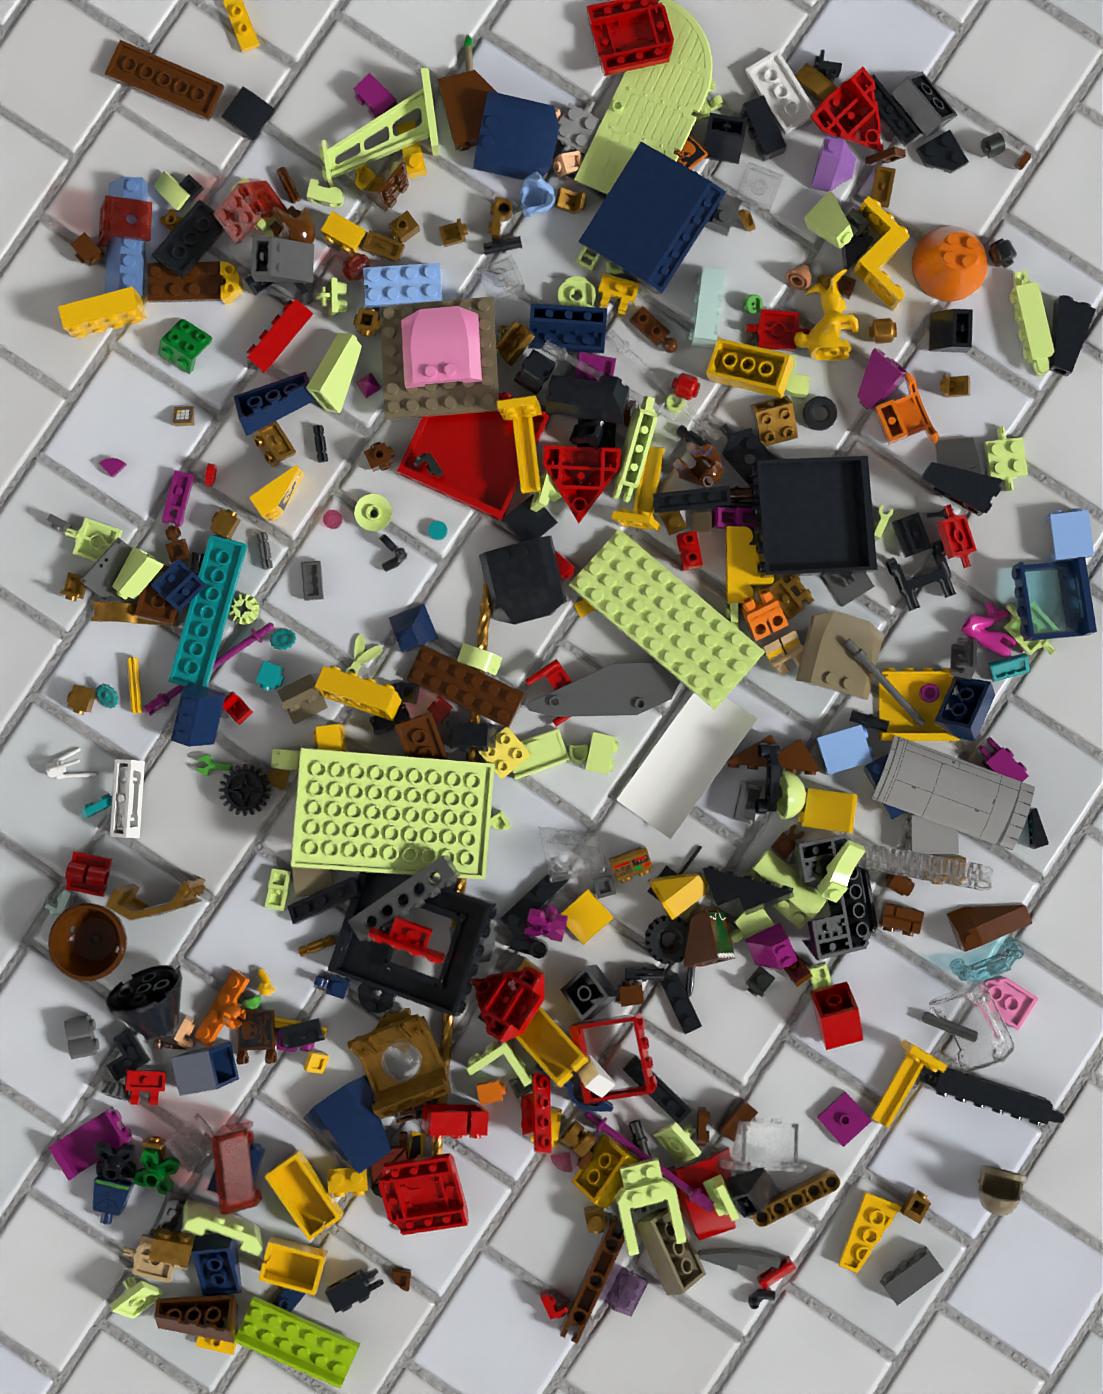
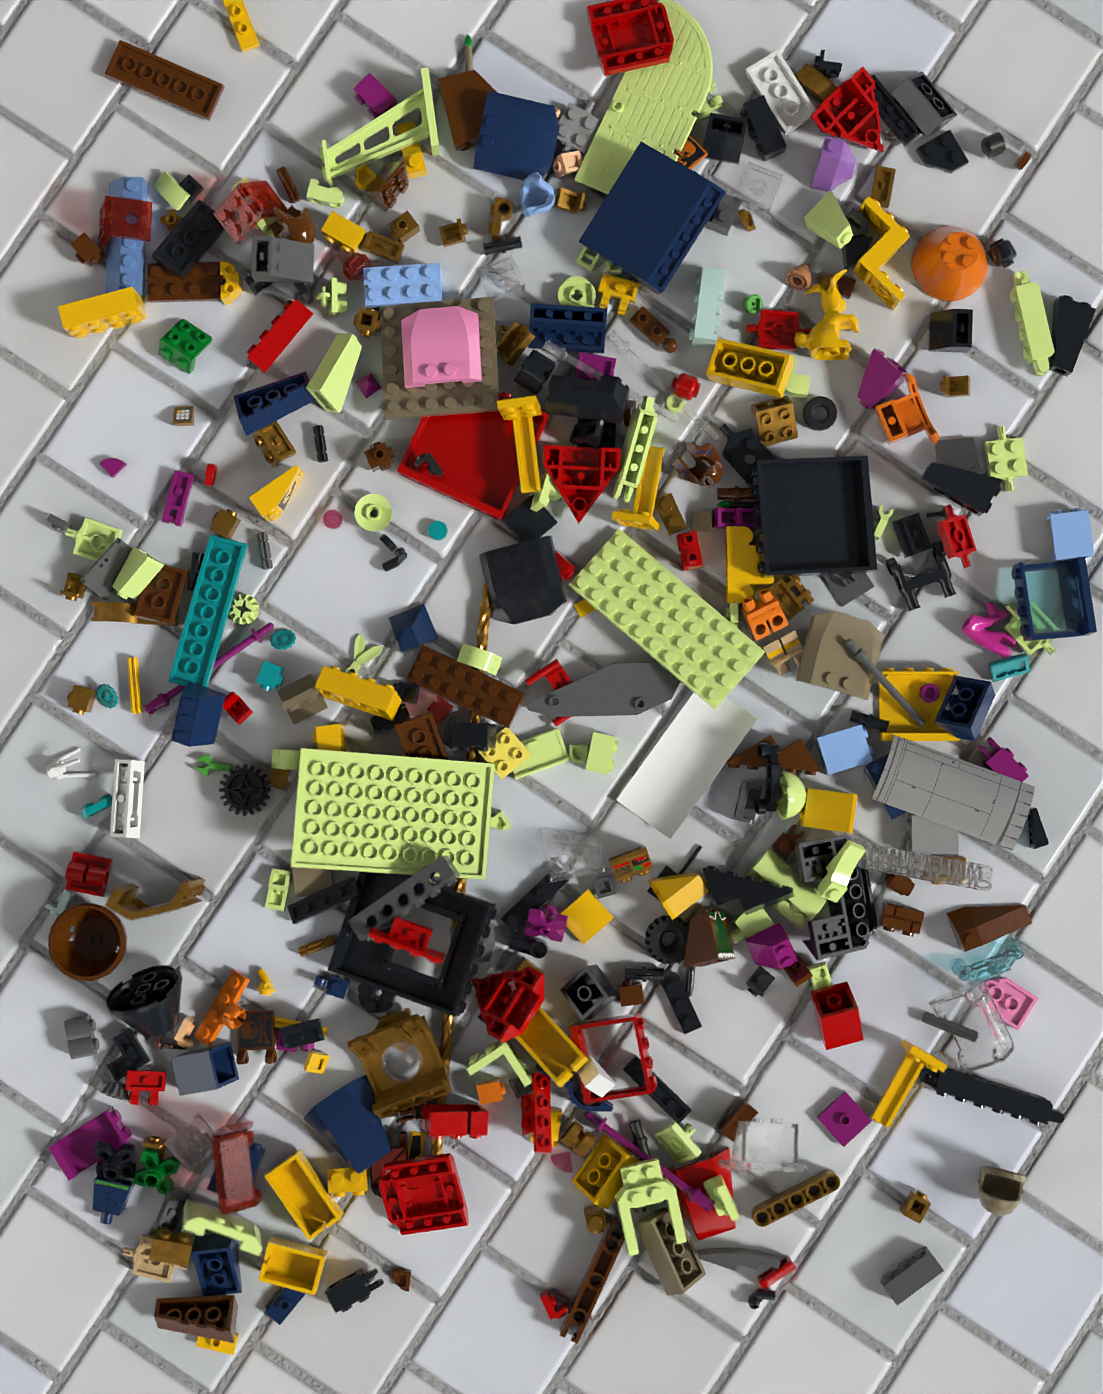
(136, 1299): yellowish green tile -> none
(177, 548): reddish brown plate -> none
(178, 585): dark blue slope -> none
(248, 113): black slope -> none
(252, 1002): bright green tile -> none
(297, 1342): lime bracket -> none
(312, 580): dark grey plate -> none
(582, 1162): reddish brown tile -> none
(626, 1292): clear purple bracket -> none
(690, 436): black axle -> none
(692, 499): black plate -> none
(703, 1117): reddish brown plate -> none
(751, 1191): black slope -> none
(867, 1229): yellow wing -> none
(883, 330): pearl gold head -> none
(887, 156): reddish brown tile -> none
(963, 658): dark grey hinge -> none

